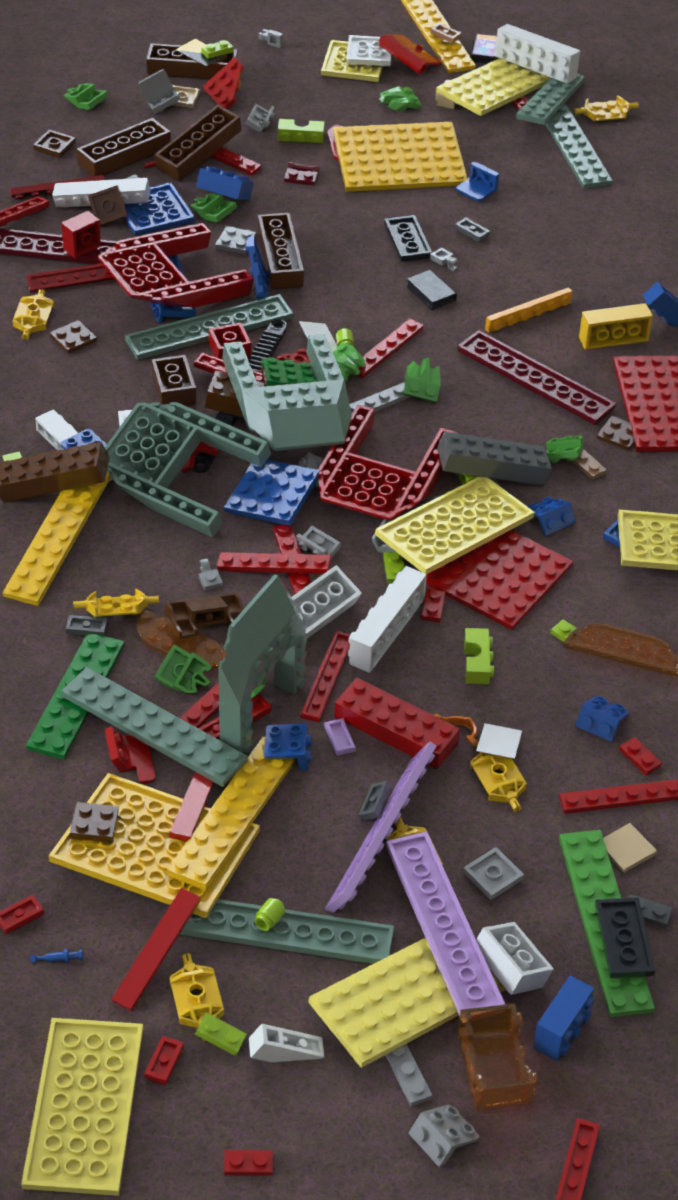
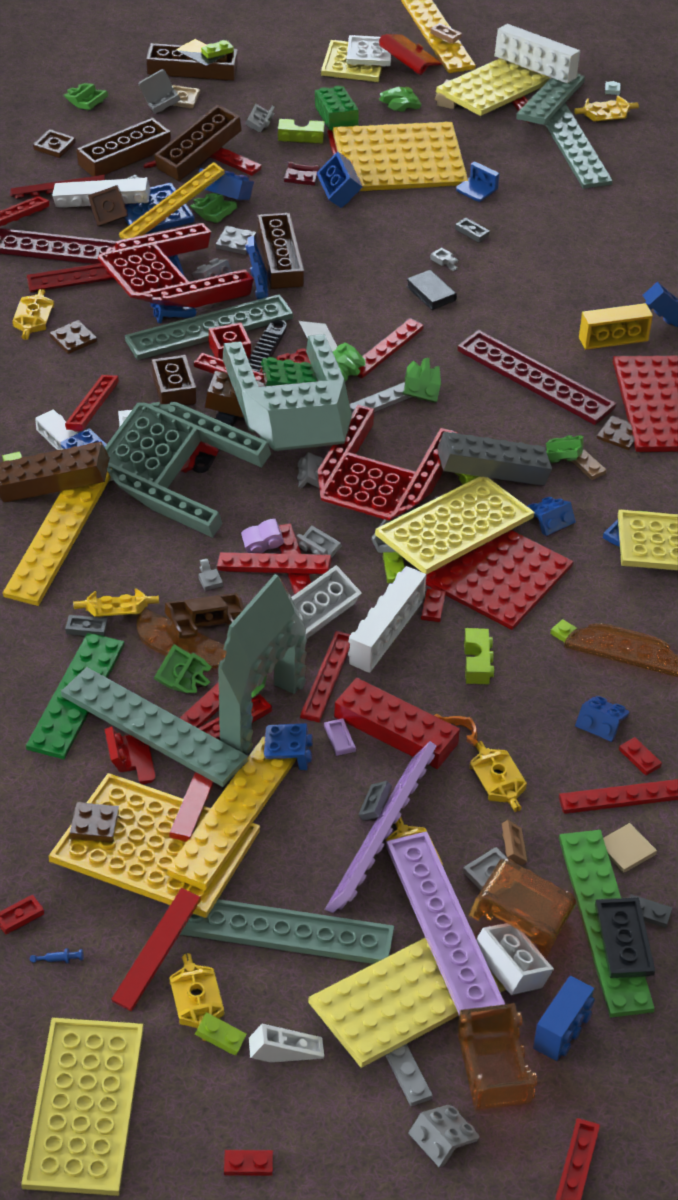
(81, 234): red brick -> none
(91, 403): none -> red plate
(164, 1060): red plate -> none
(173, 202): none -> yellow tile
(215, 268): none -> light grey bracket
(225, 84): red plate -> none
(262, 537): none -> lavender brick
(269, 914): lime brick -> none
(272, 492): blue plate -> none
(274, 38): light grey plate -> none
(336, 107): none -> green brick
(339, 180): none -> blue brick
(346, 336): lime brick -> none
(407, 238): plate -> none
(483, 49): piece -> none
(499, 740): white sticker -> none
(514, 842): none -> medium nougat plate
(525, 903): none -> clear orange windscreen
(528, 310): light orange plate -> none
(612, 88): none -> light aqua plate

